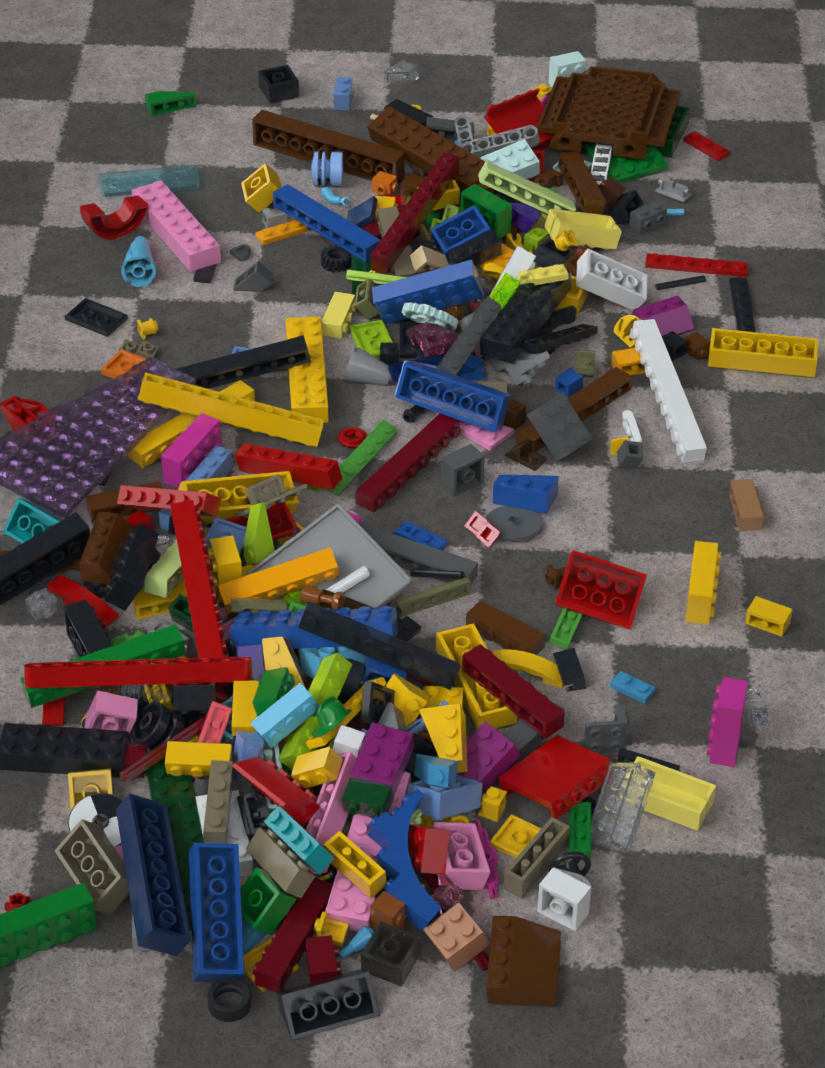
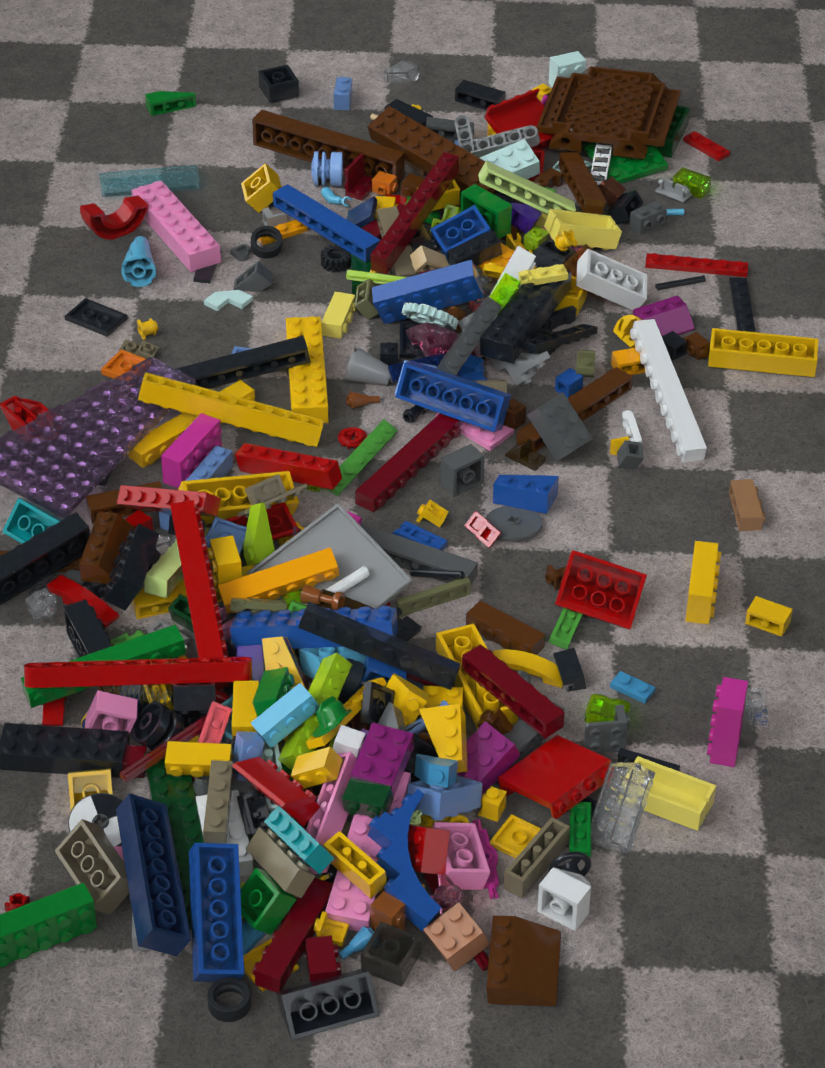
(235, 297): none -> light aqua tile
(266, 231): none -> black tyre
(356, 184): none -> dark red bracket
(357, 399): none -> dark orange cone
(369, 336): lime tile -> none
(432, 512): none -> yellow bracket
(478, 95): none -> black brick
(497, 720): none -> reddish brown bracket
(602, 708): none -> clear neon green brick
(696, 182): none -> clear neon green brick

